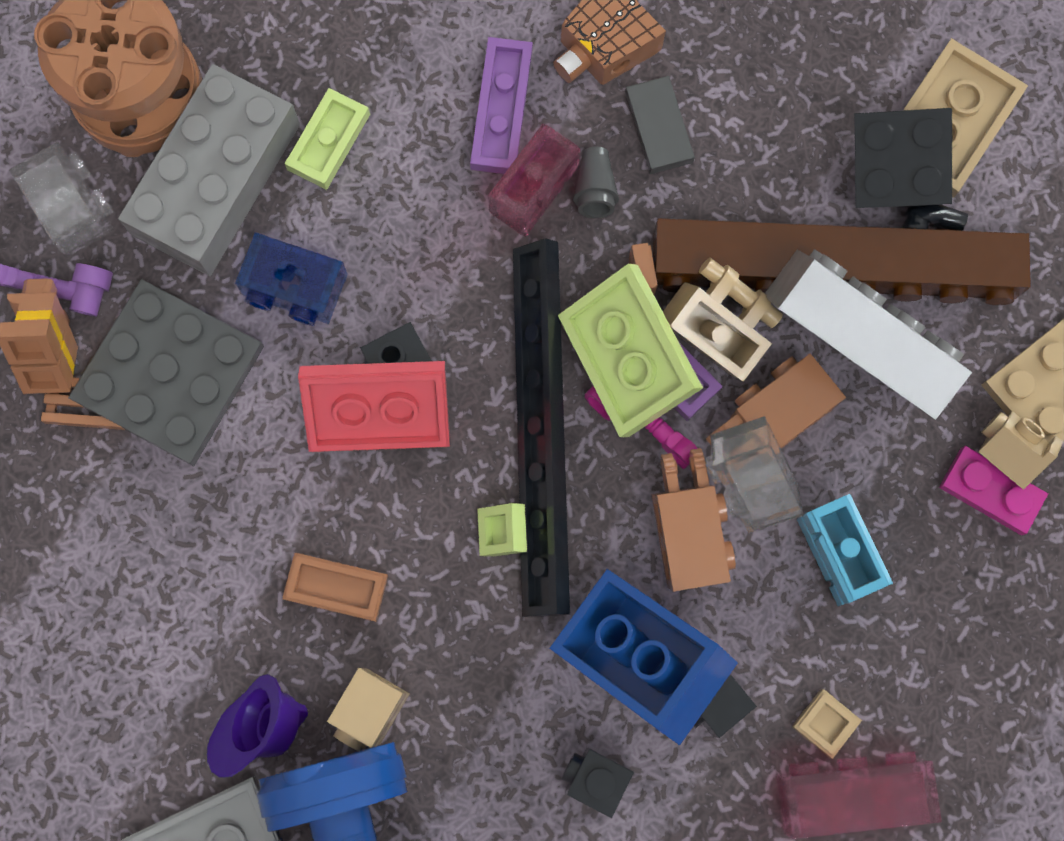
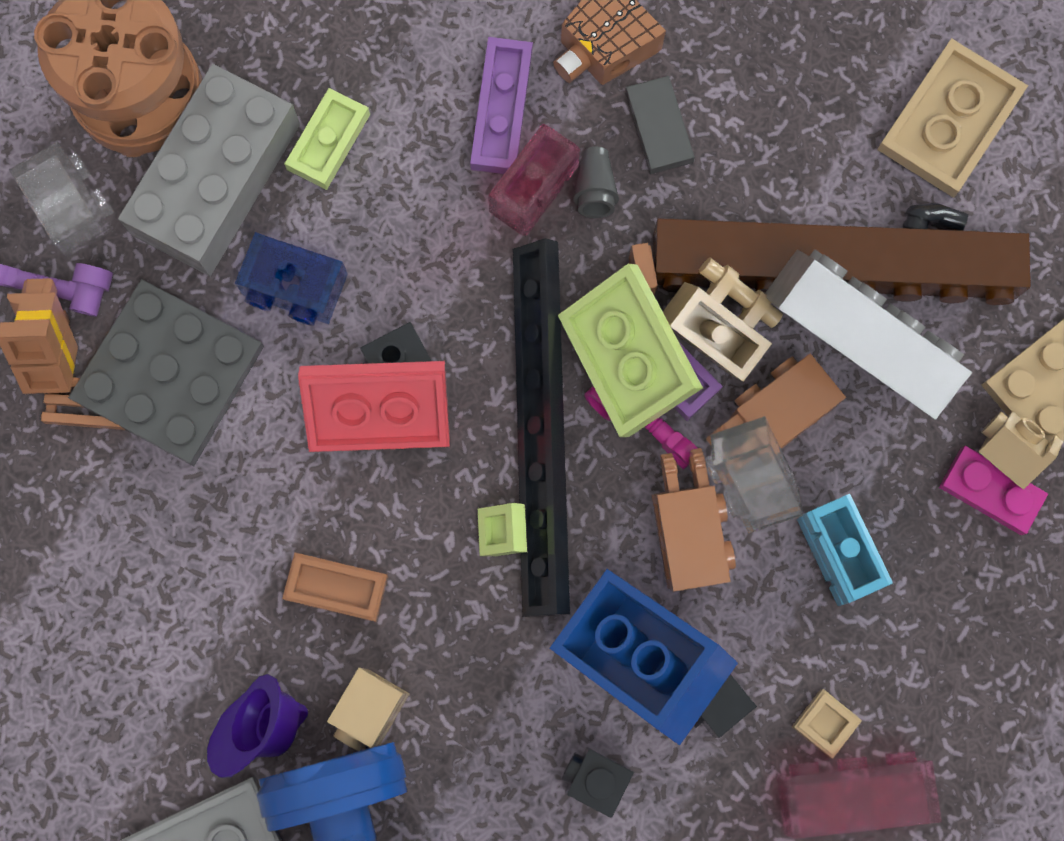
(903, 158): black brick -> none

